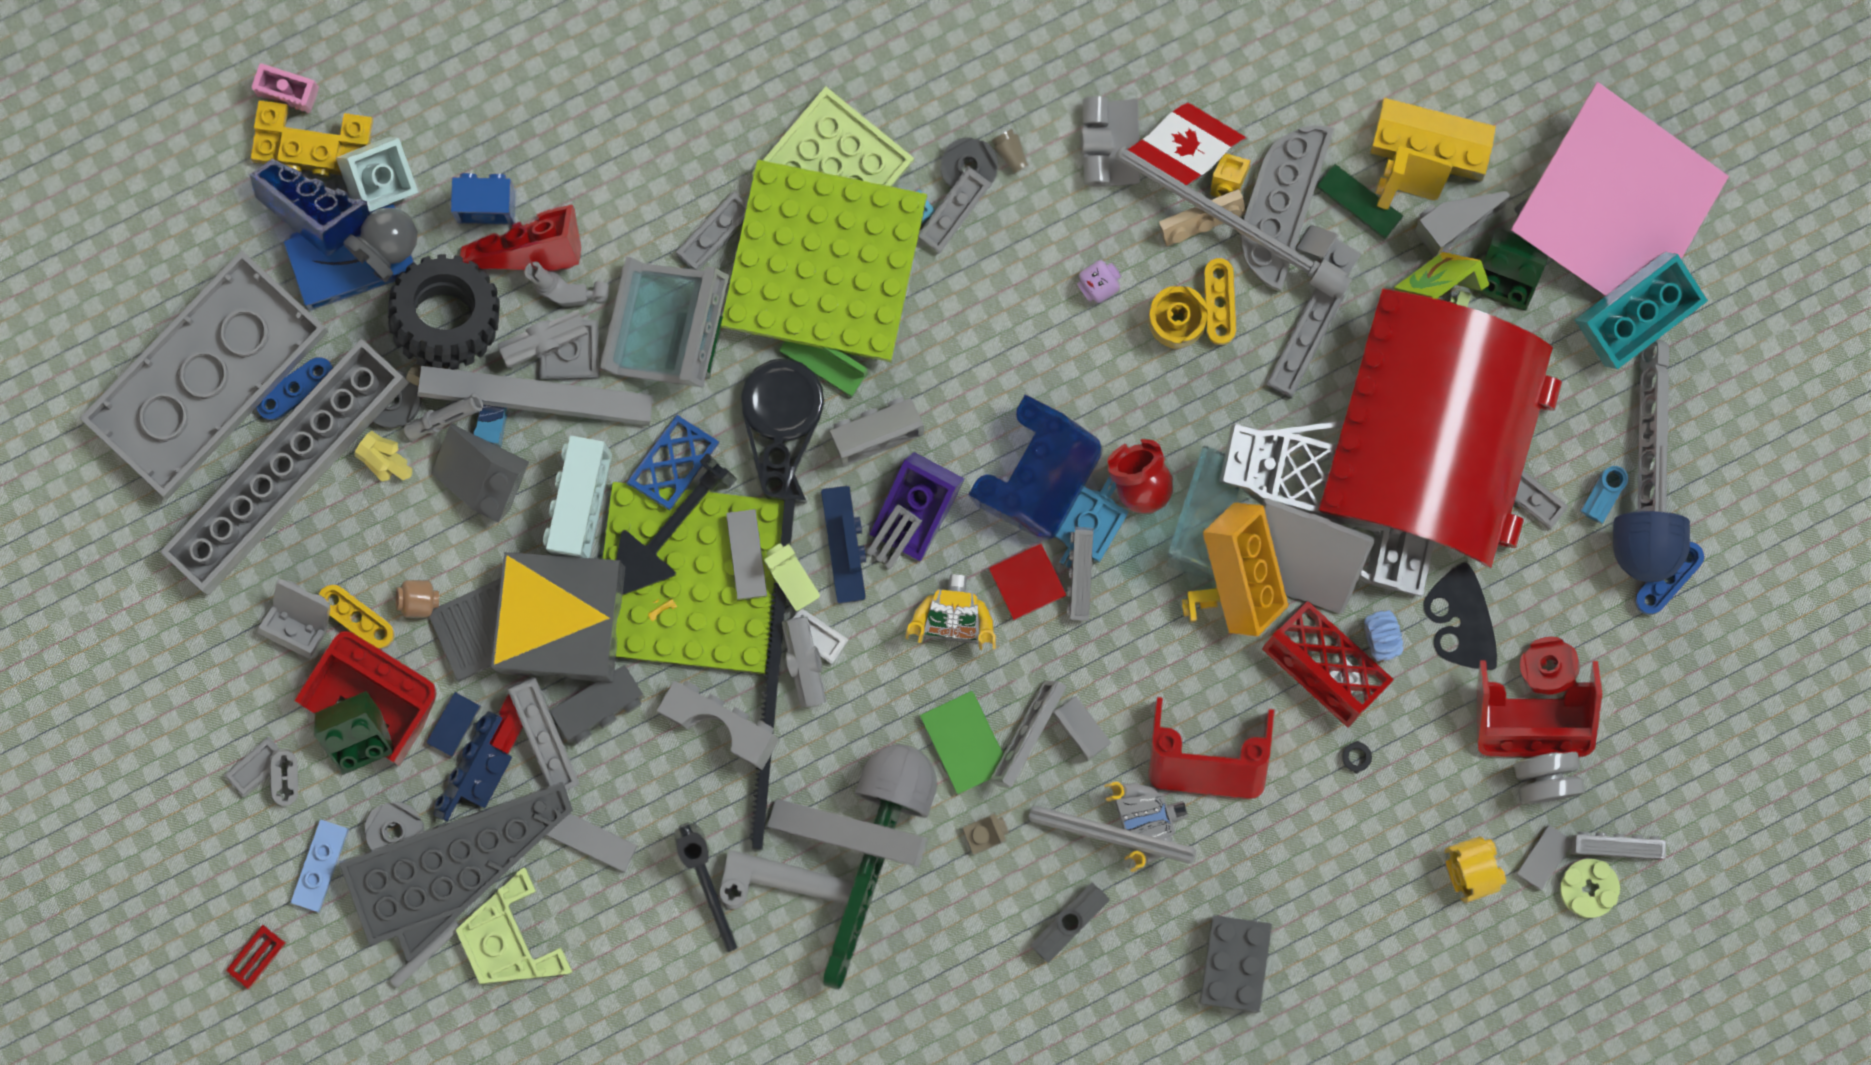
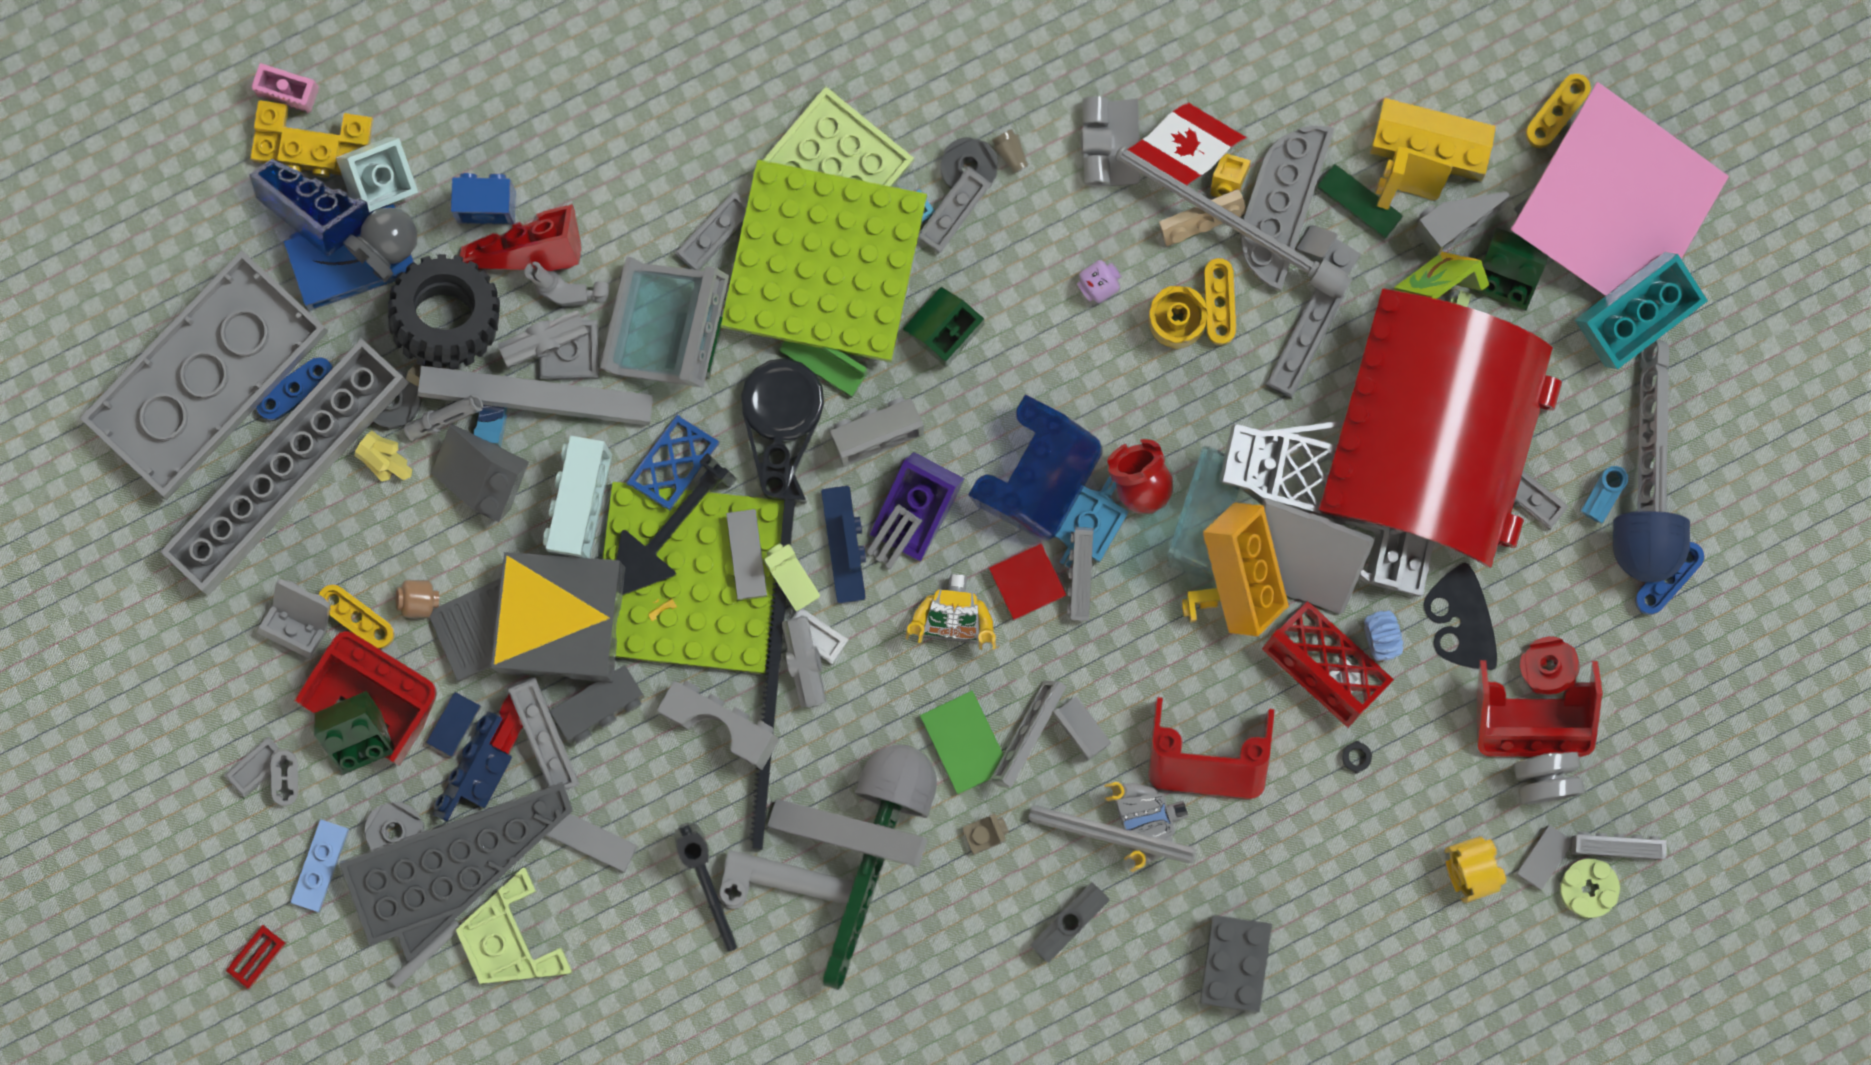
(944, 326): none -> dark green slope
(1562, 99): none -> yellow plate

